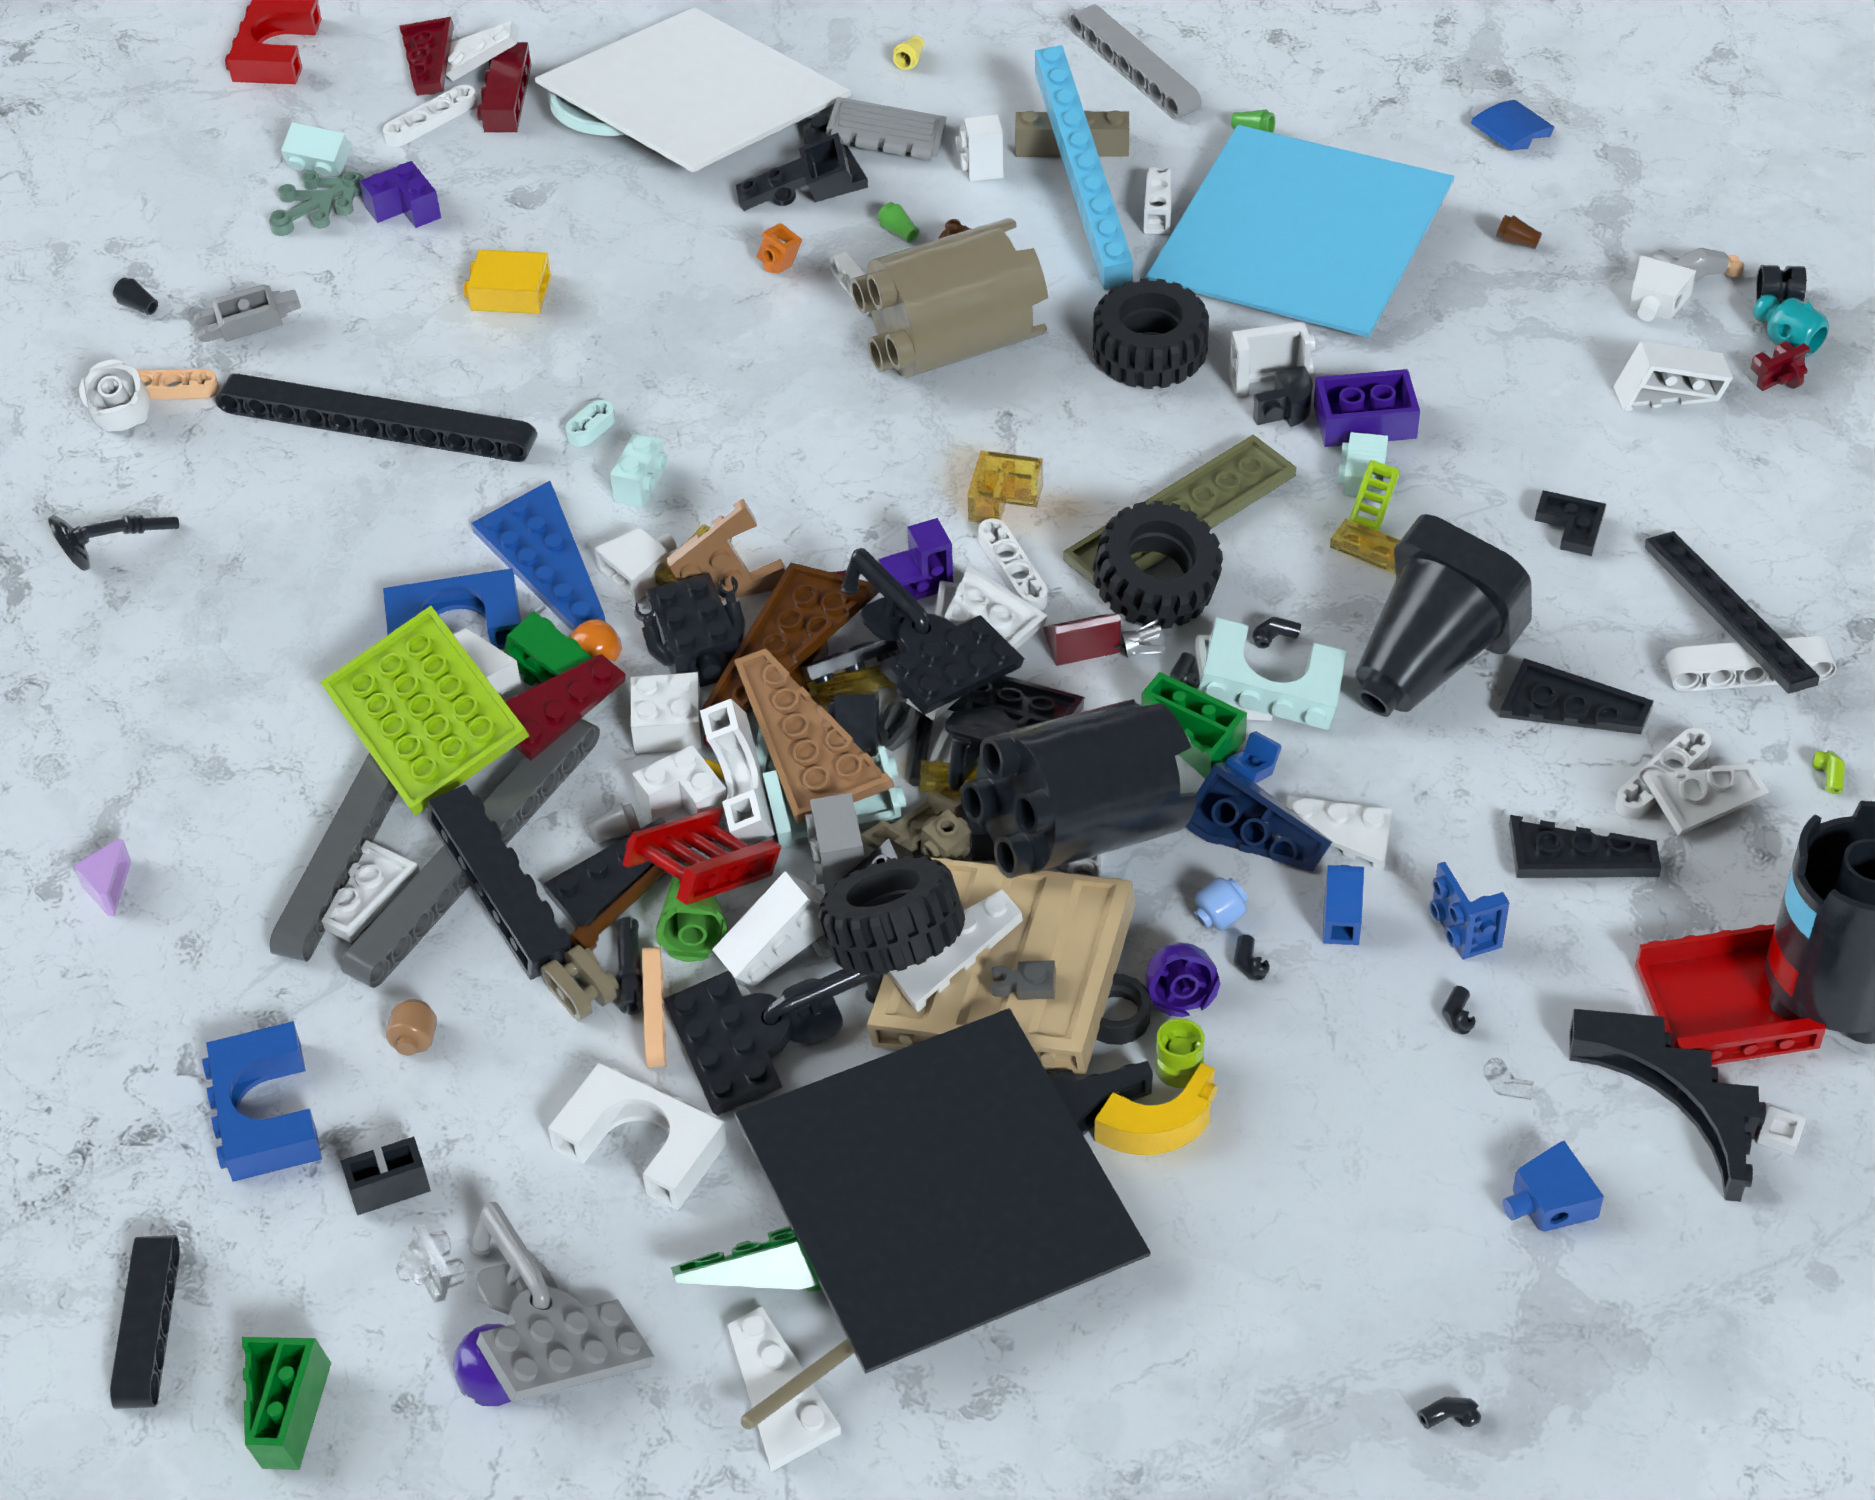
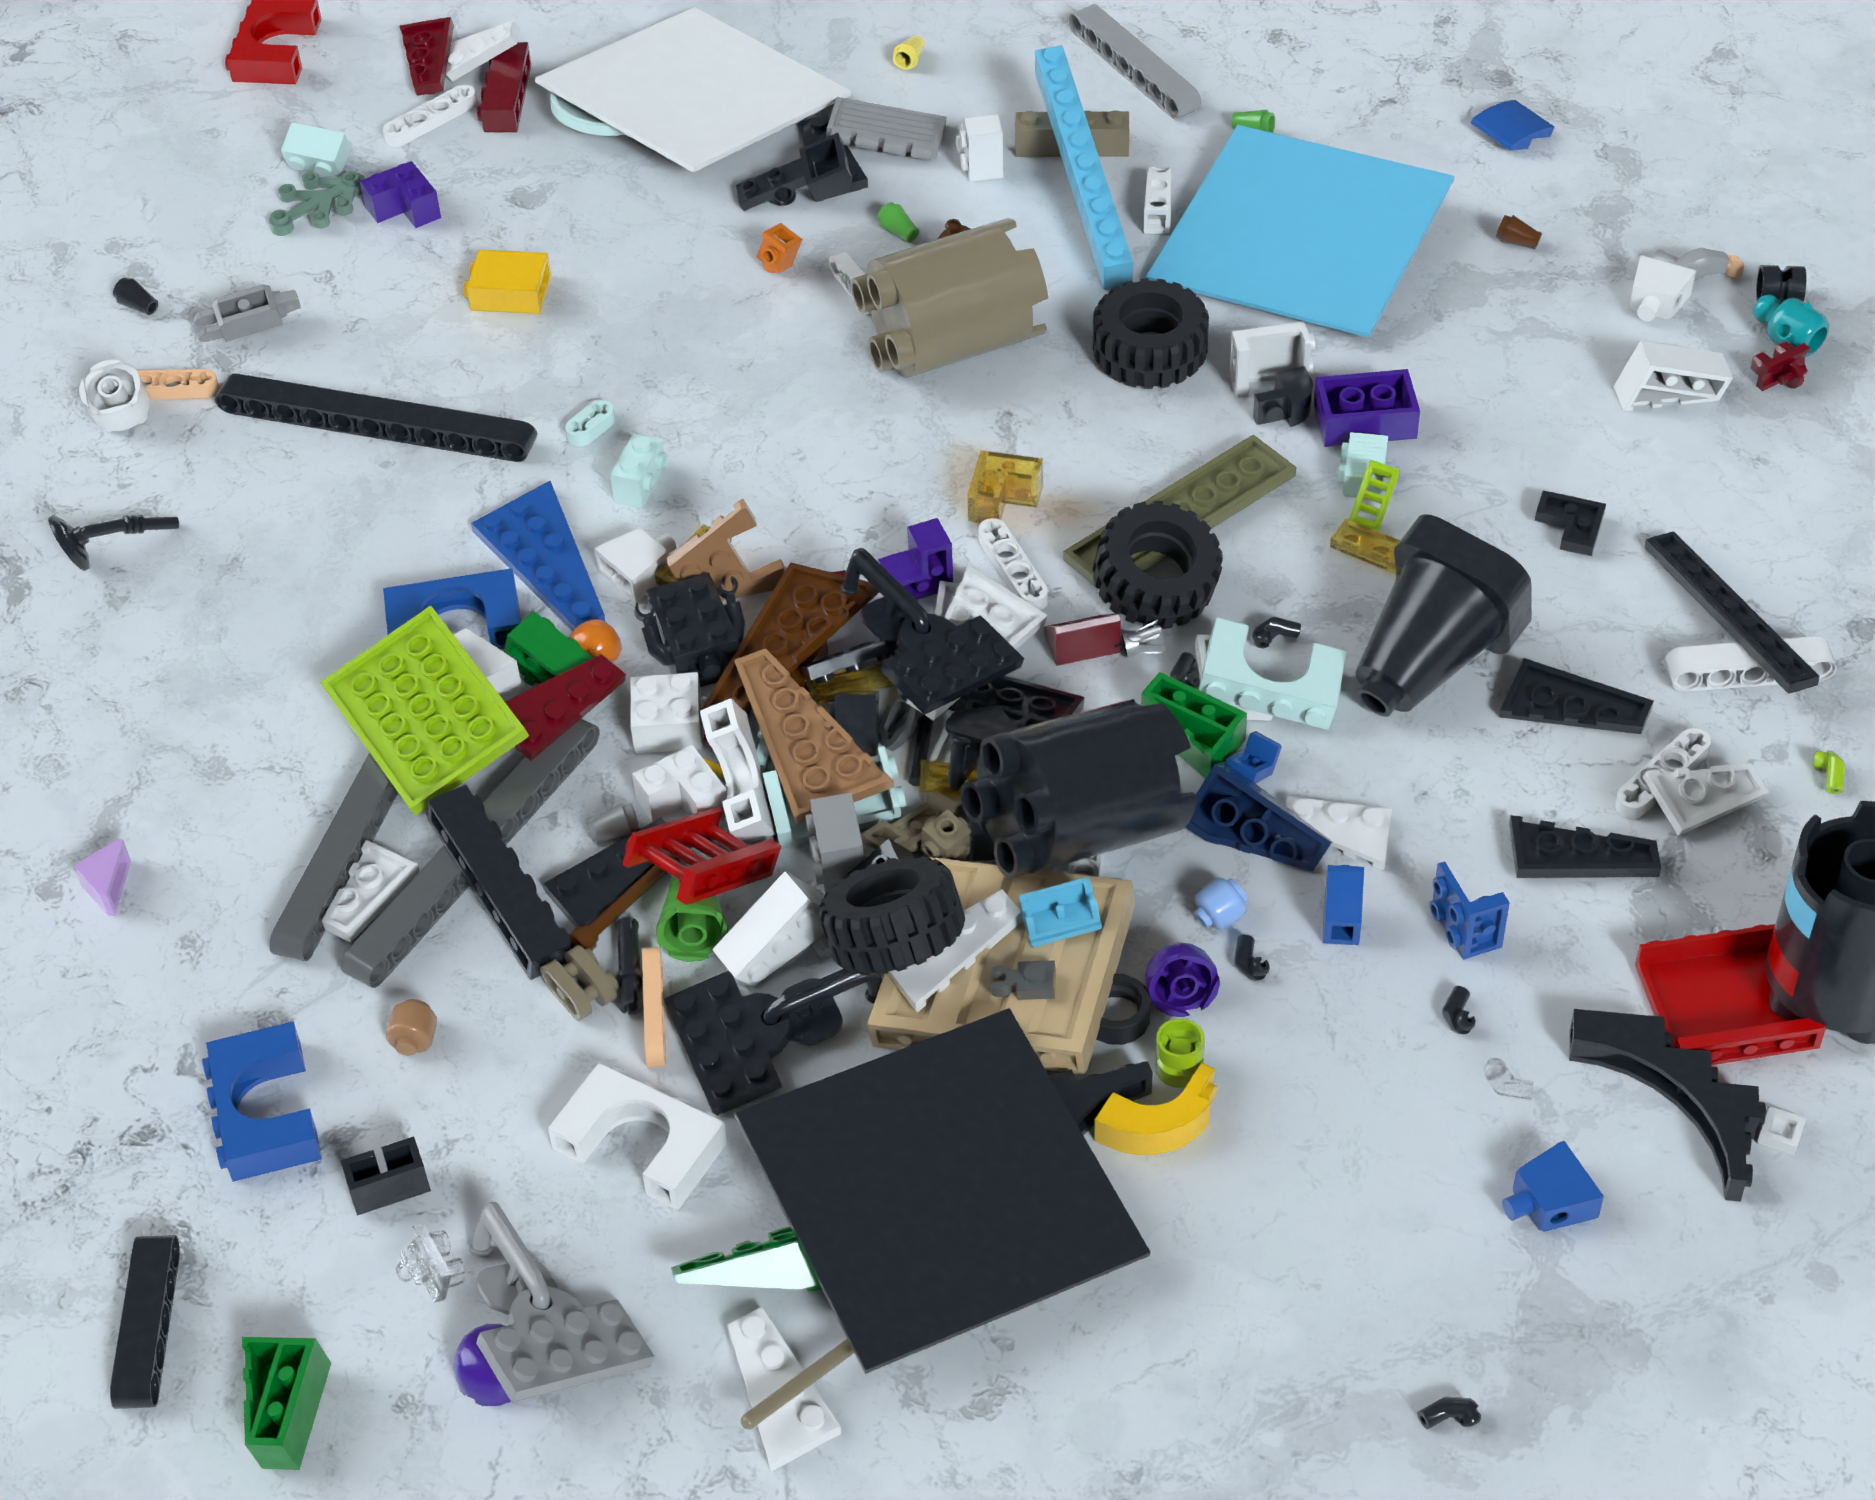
(1060, 912): none -> medium azure hinge

